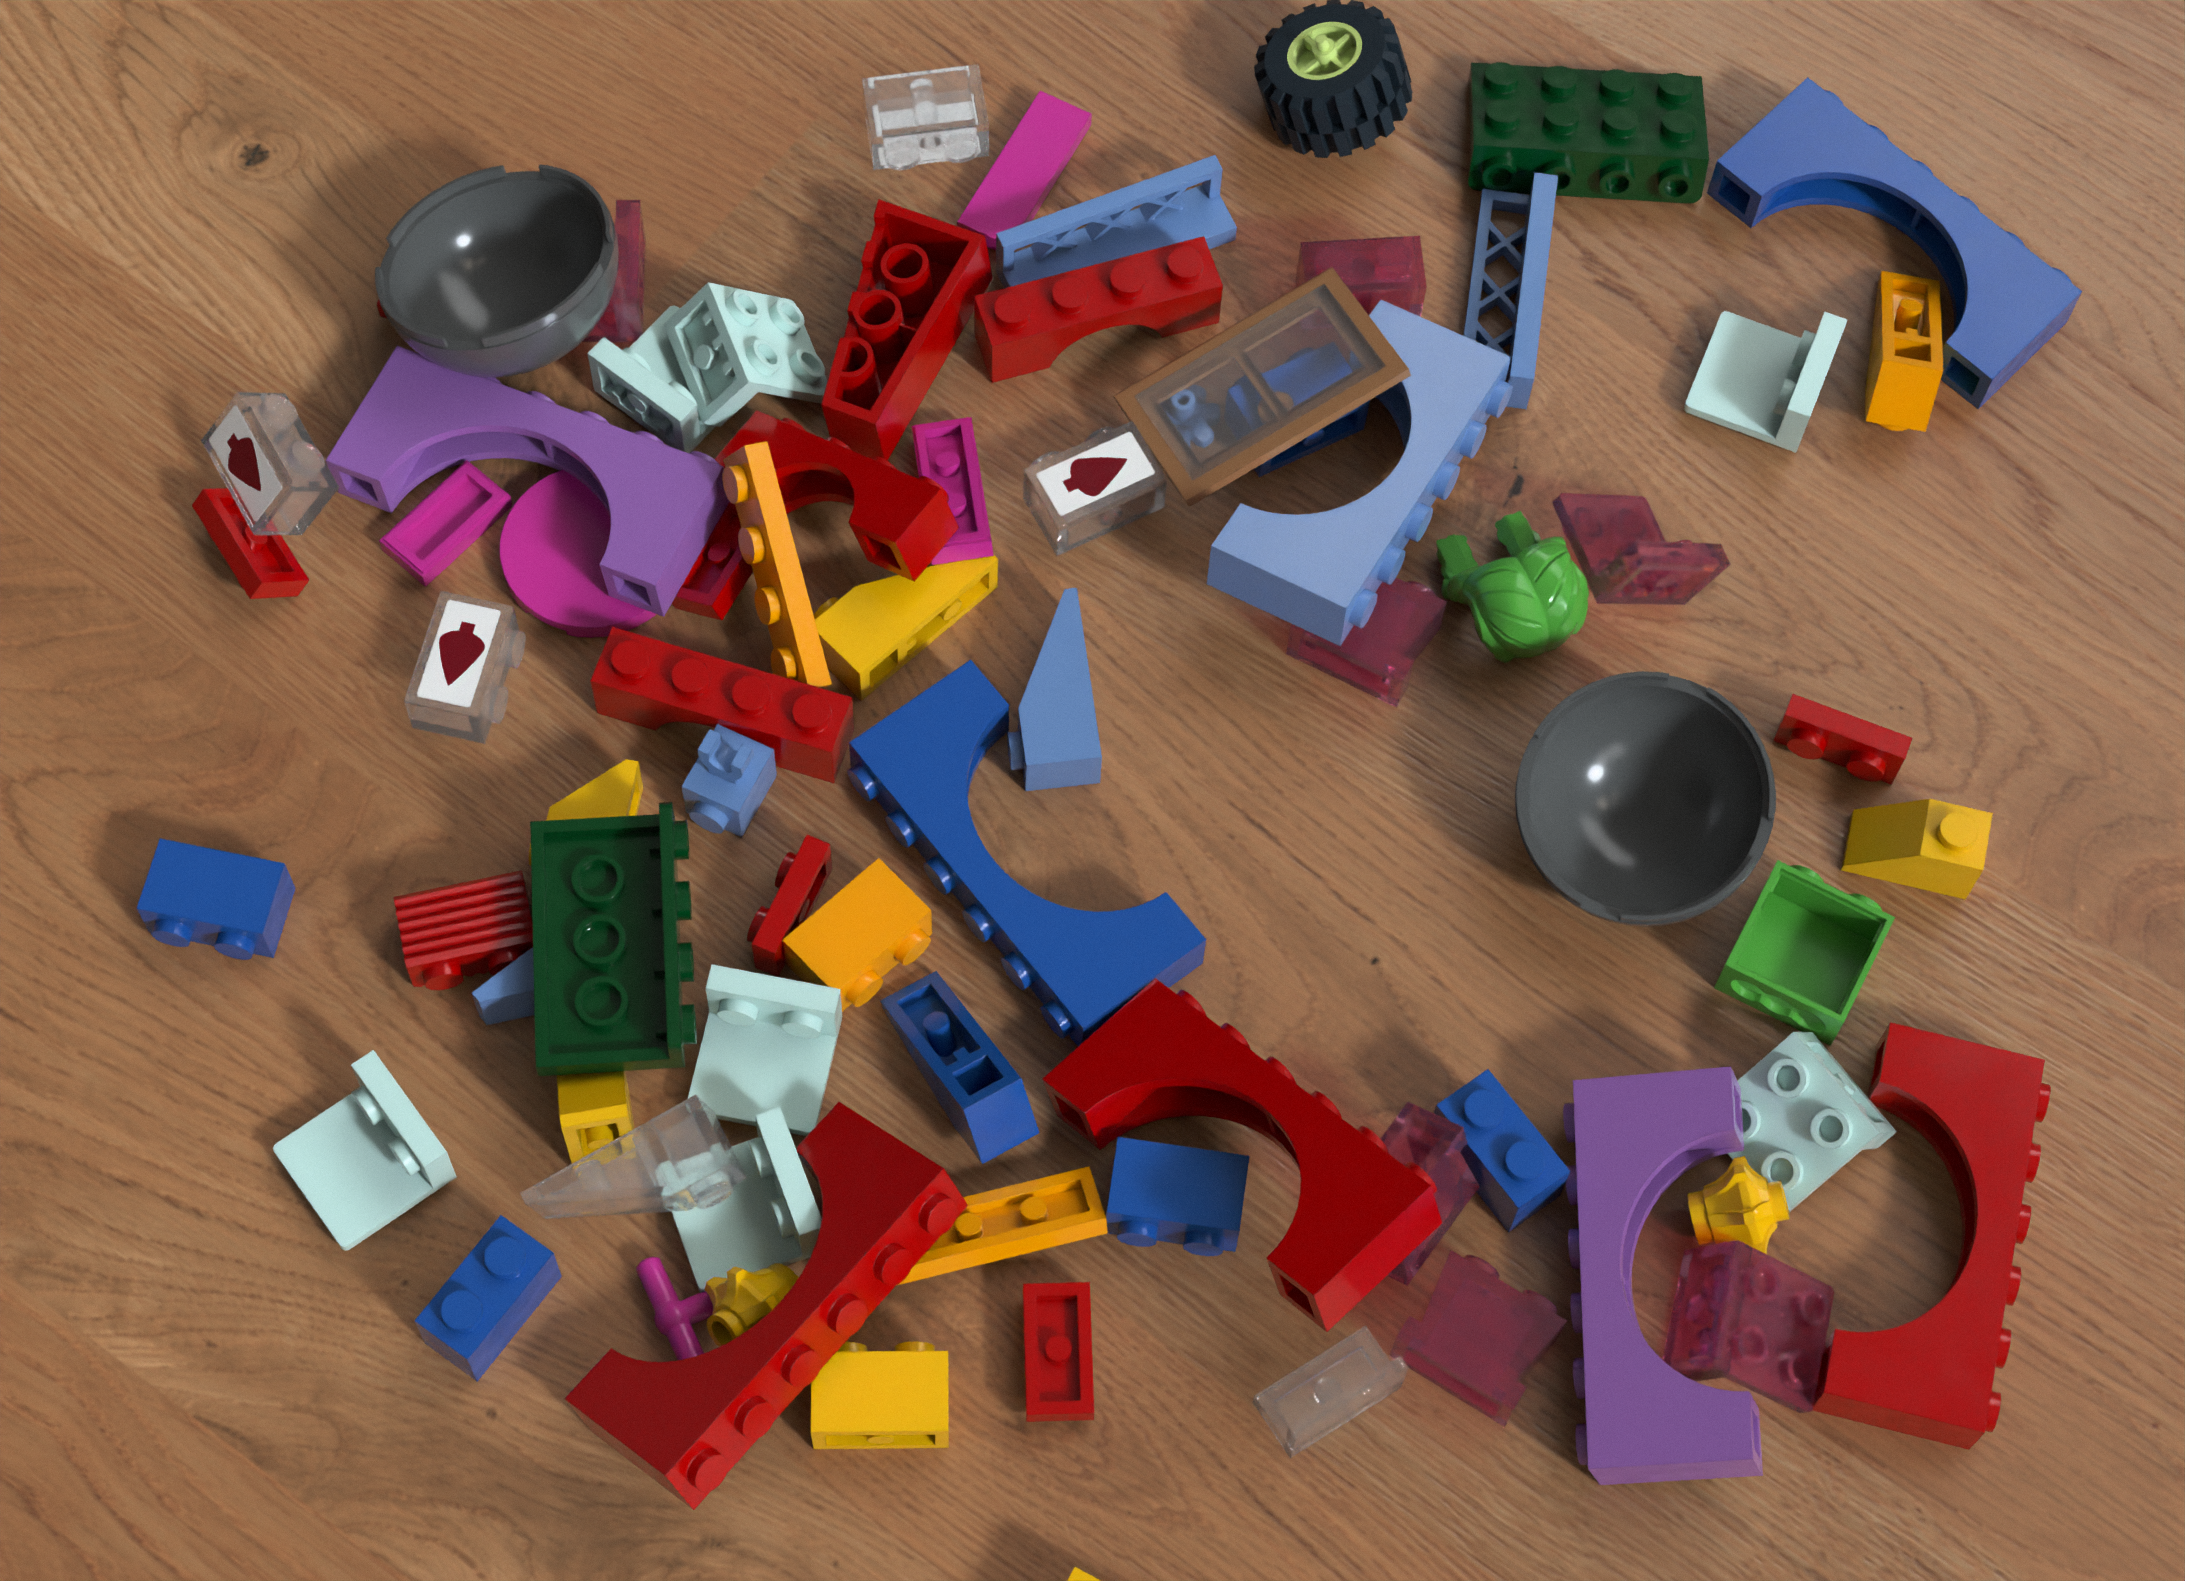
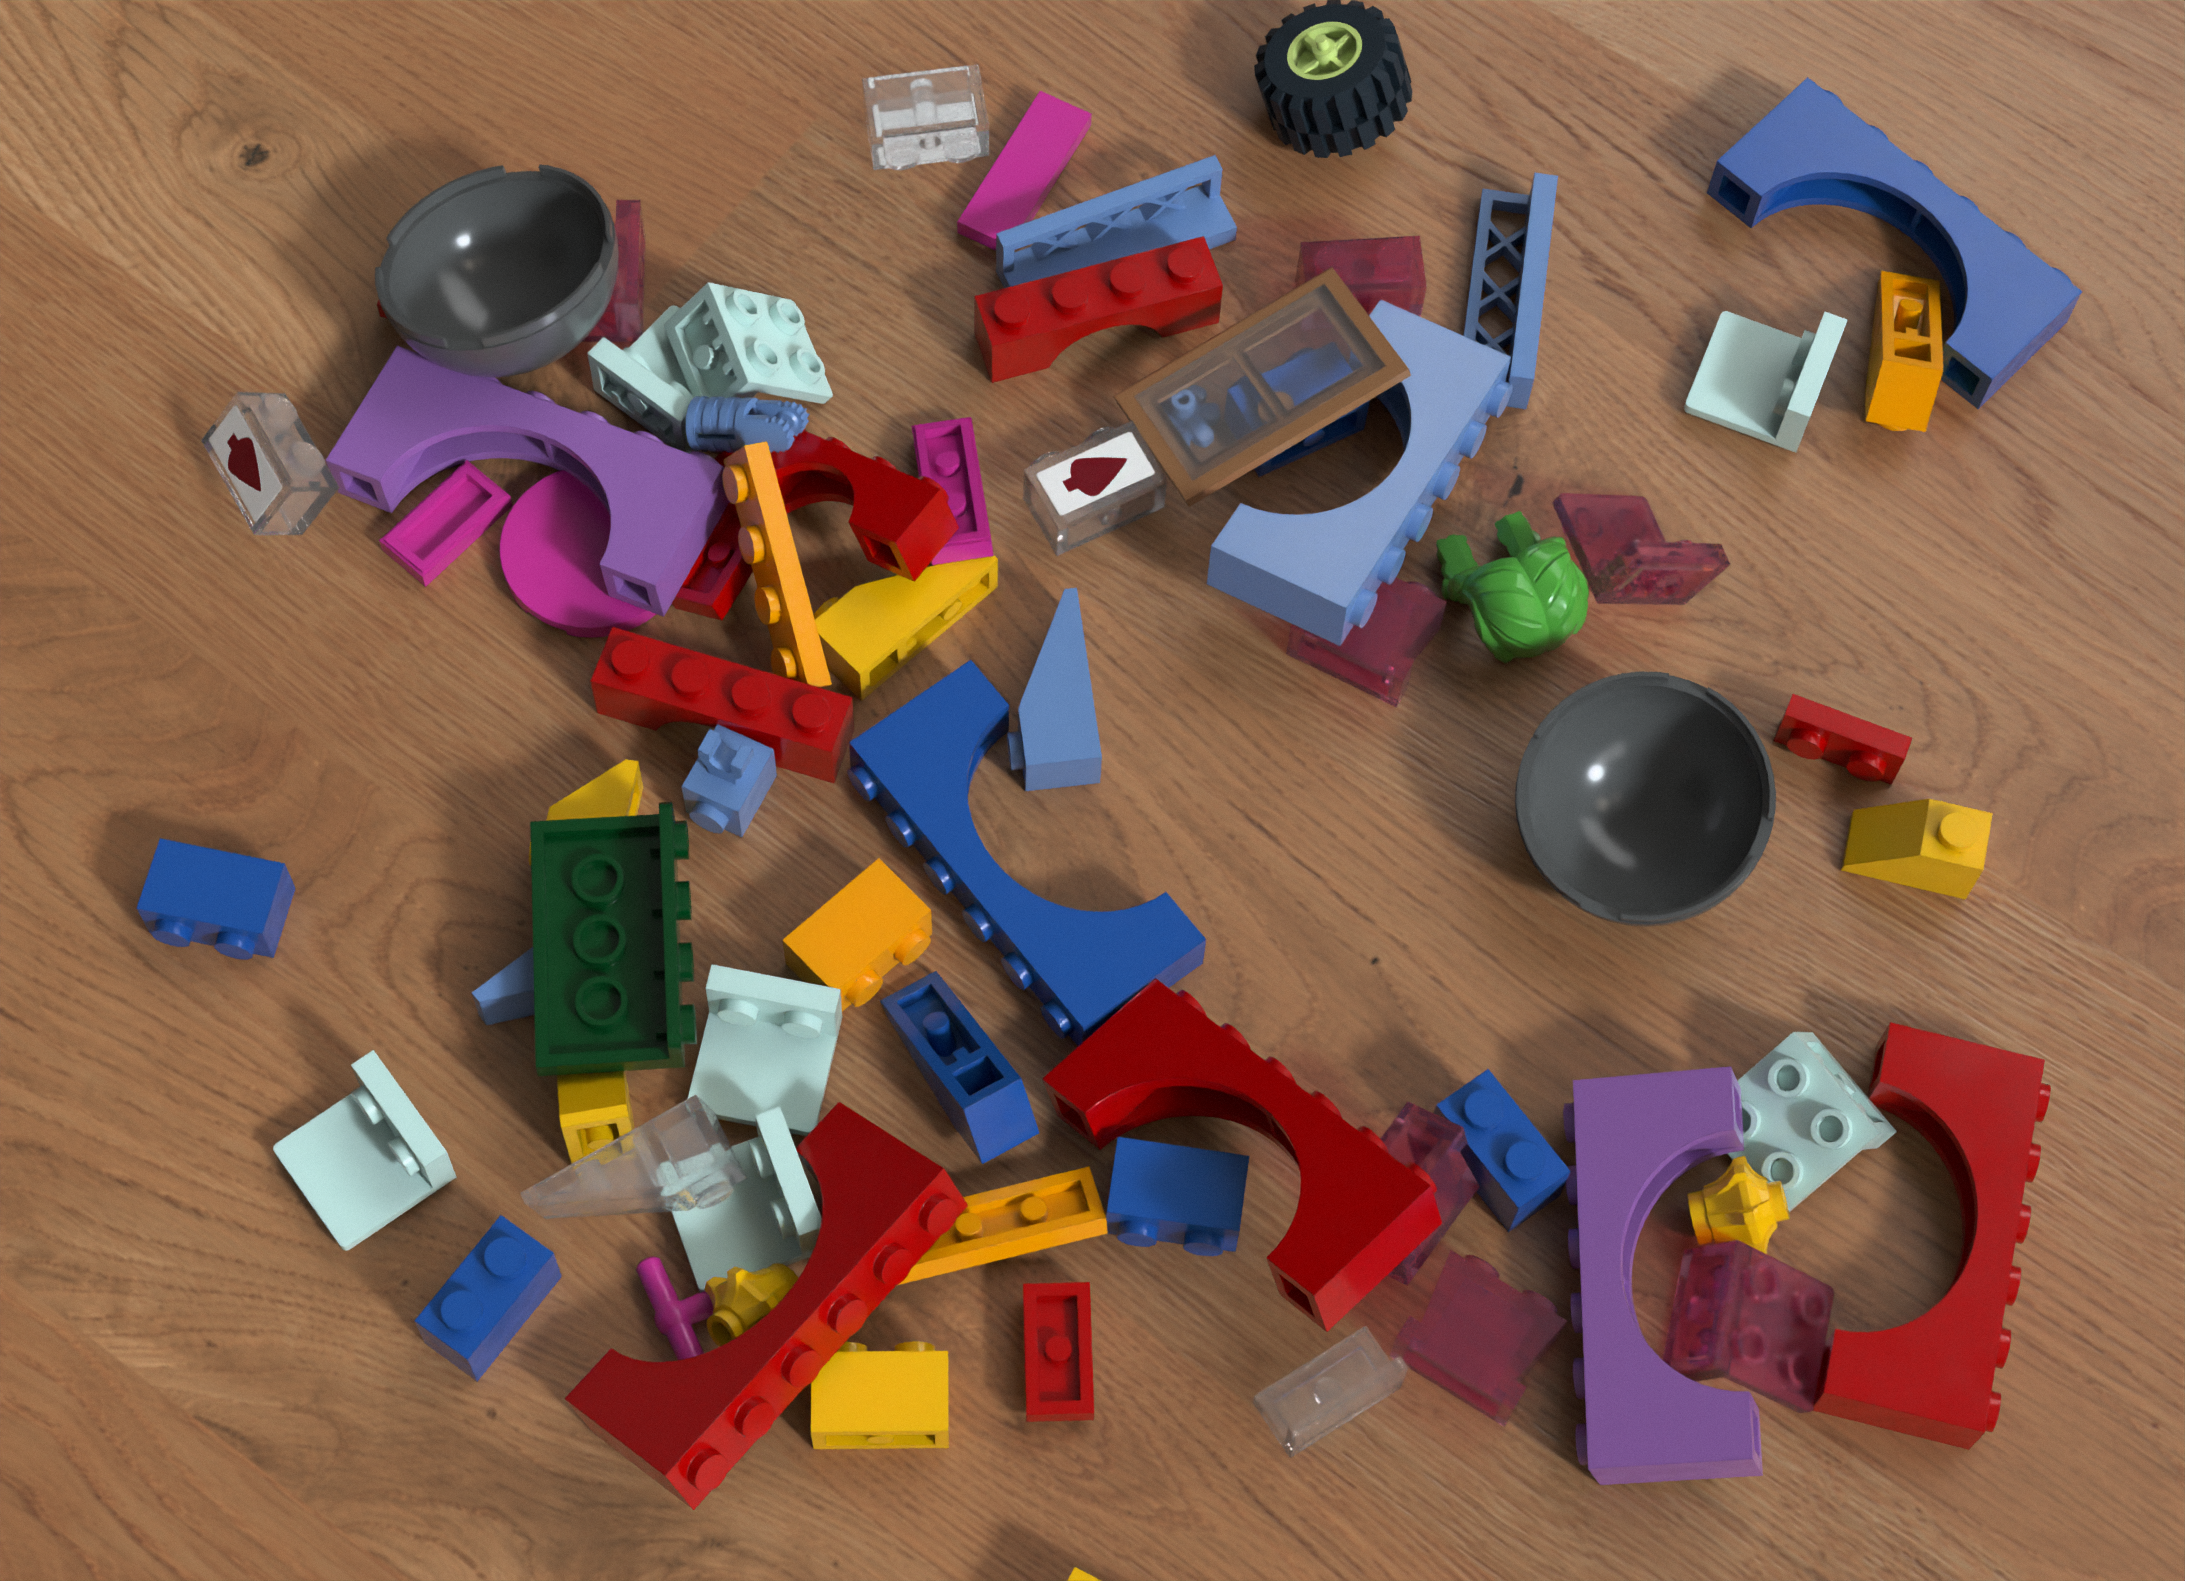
(260, 562): red plate -> none
(464, 667): brick -> none
(464, 929): red brick -> none
(739, 422): none -> medium blue hinge
(799, 885): red plate -> none
(901, 325): red wedge -> none
(1591, 128): dark green bracket -> none
(1805, 951): bright green piece -> none

